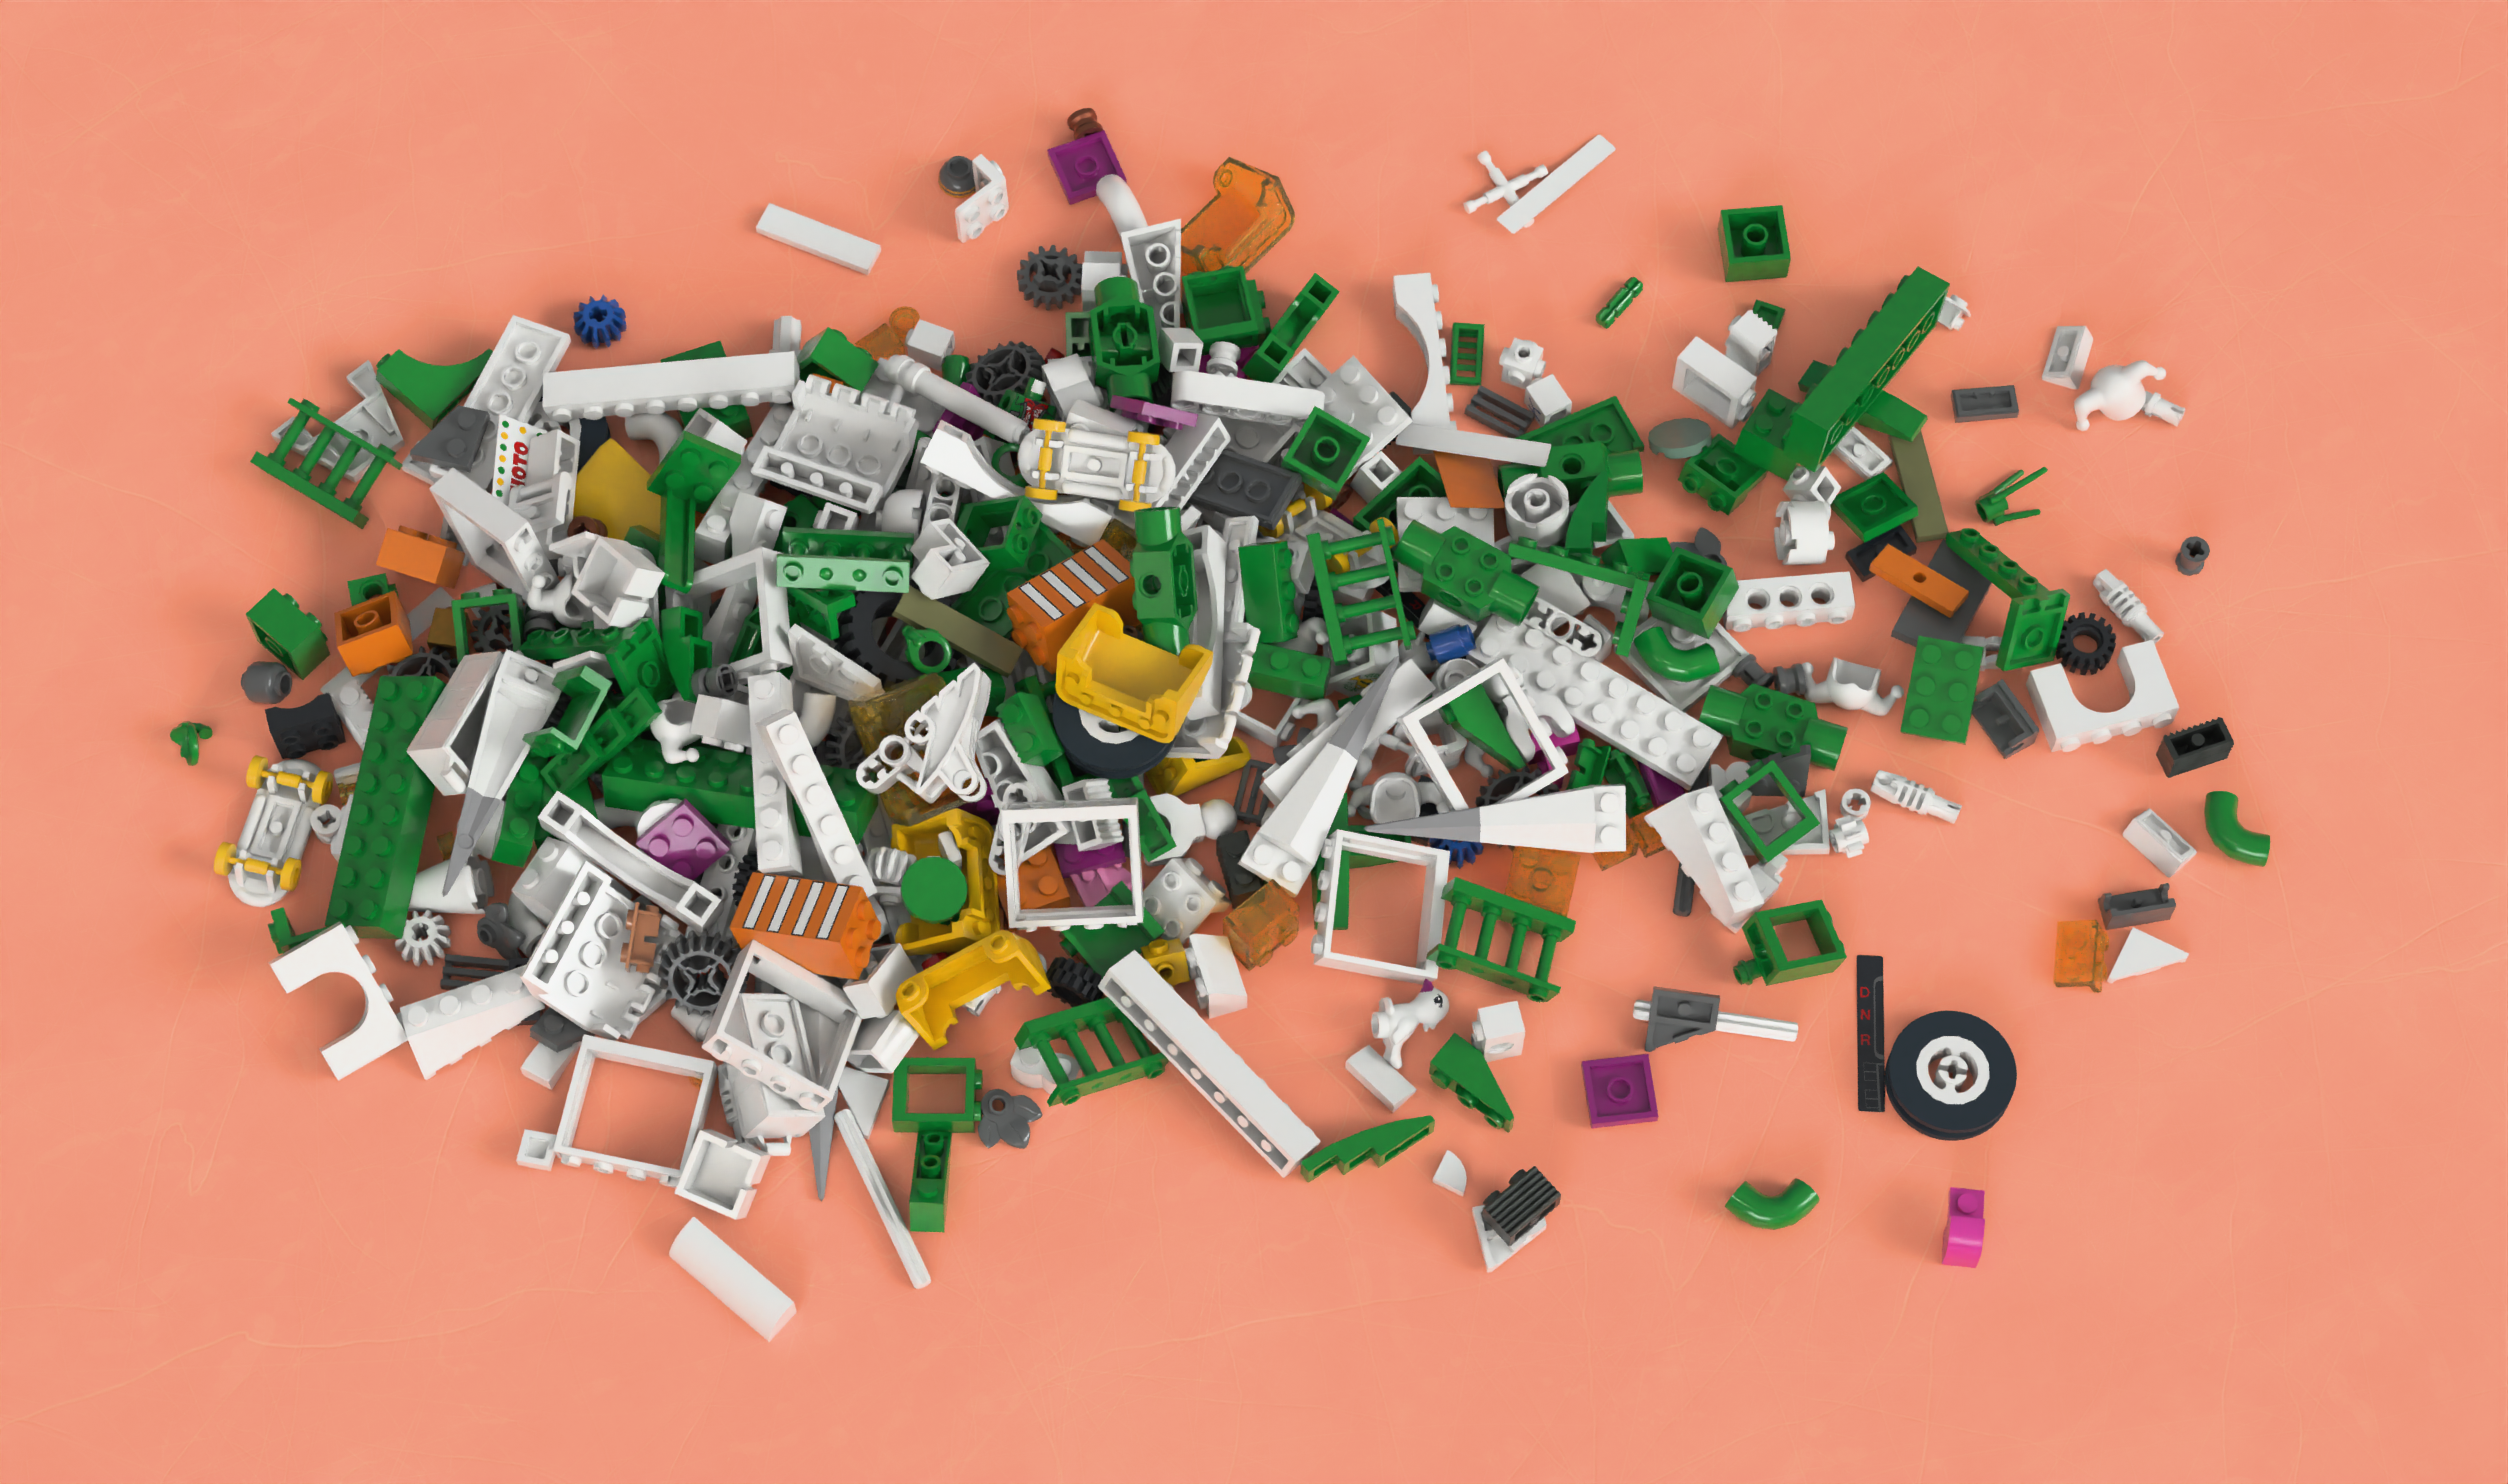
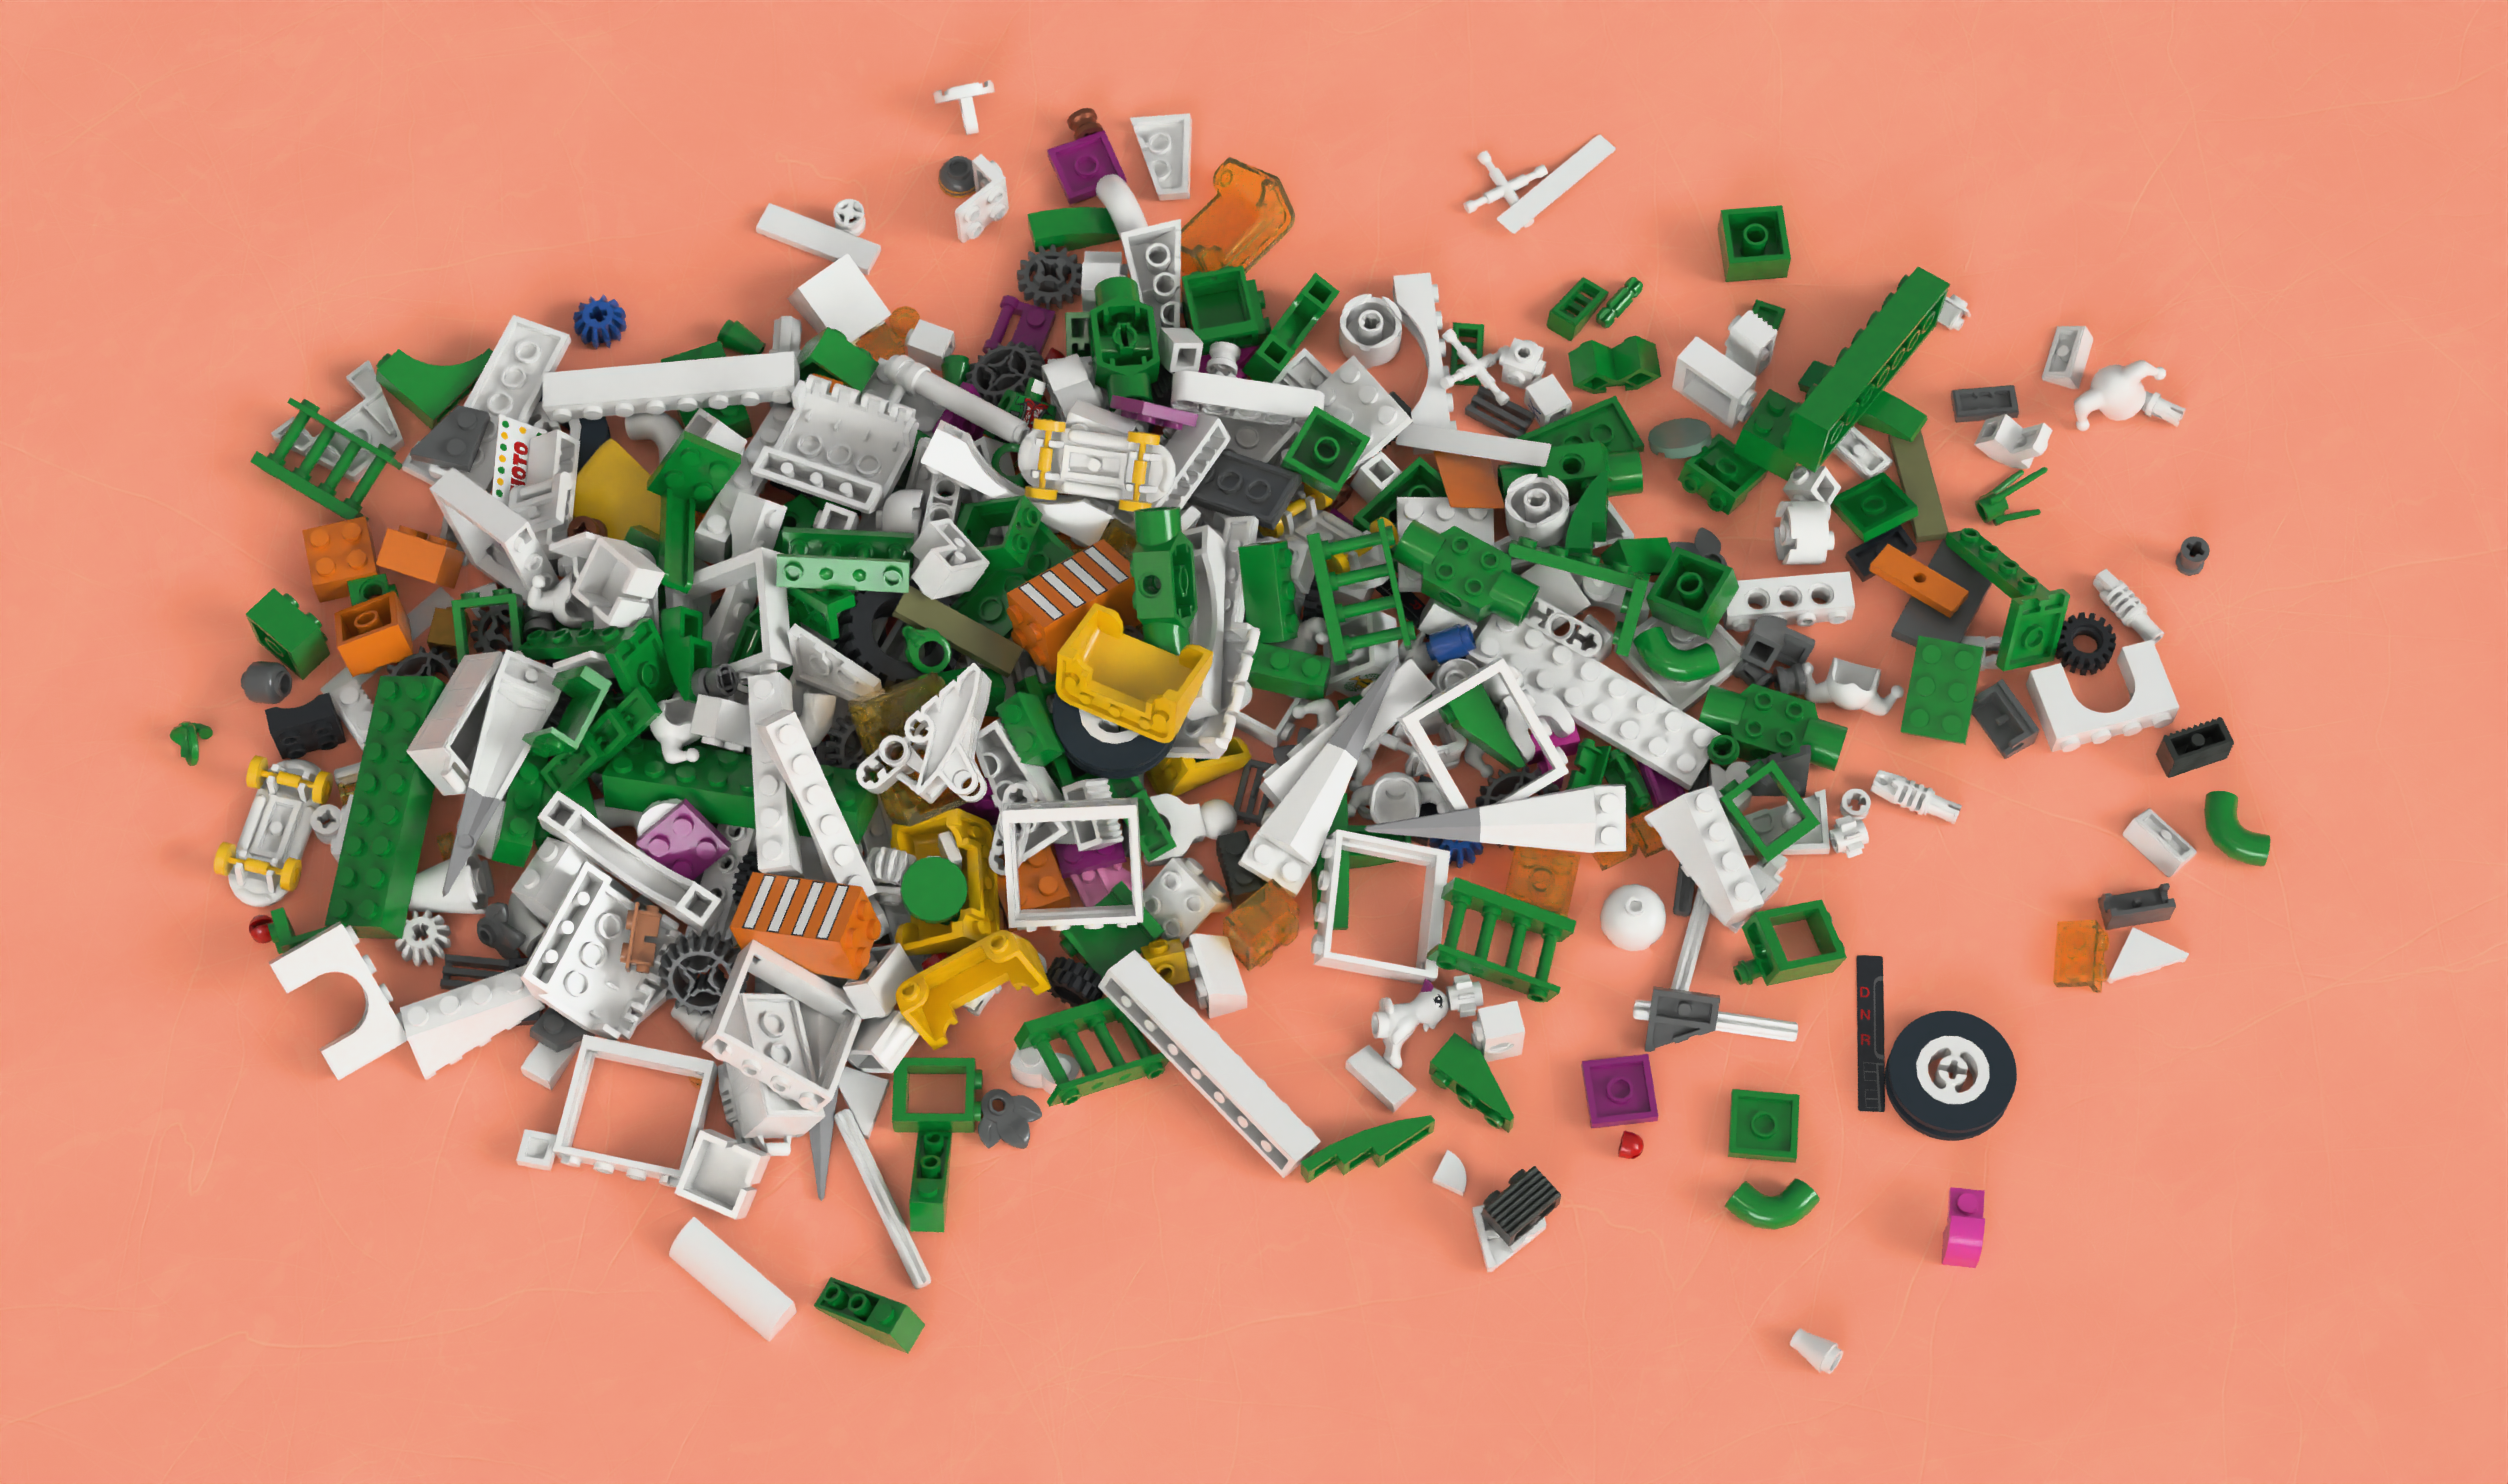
(261, 933): none -> red hinge
(339, 555): none -> orange brick
(739, 339): none -> green cone
(840, 300): none -> white slope
(847, 210): none -> white wheel
(871, 1314): none -> green slope
(964, 94): none -> white tile
(1032, 327): none -> magenta plate
(1071, 228): none -> green slope
(1167, 152): none -> white wing
(1370, 330): none -> white brick
(1464, 995): none -> white gear
(1474, 367): none -> white piece
(1566, 323): none -> green slope
(1627, 364): none -> green brick
(1630, 1145): none -> red hinge
(1633, 917): none -> white cylinder
(1691, 944): none -> white axle
(1723, 750): none -> green cone
(1763, 1125): none -> green plate
(1774, 641): none -> dark grey brick
(1818, 1351): none -> white cone
(2010, 443): none -> white brick

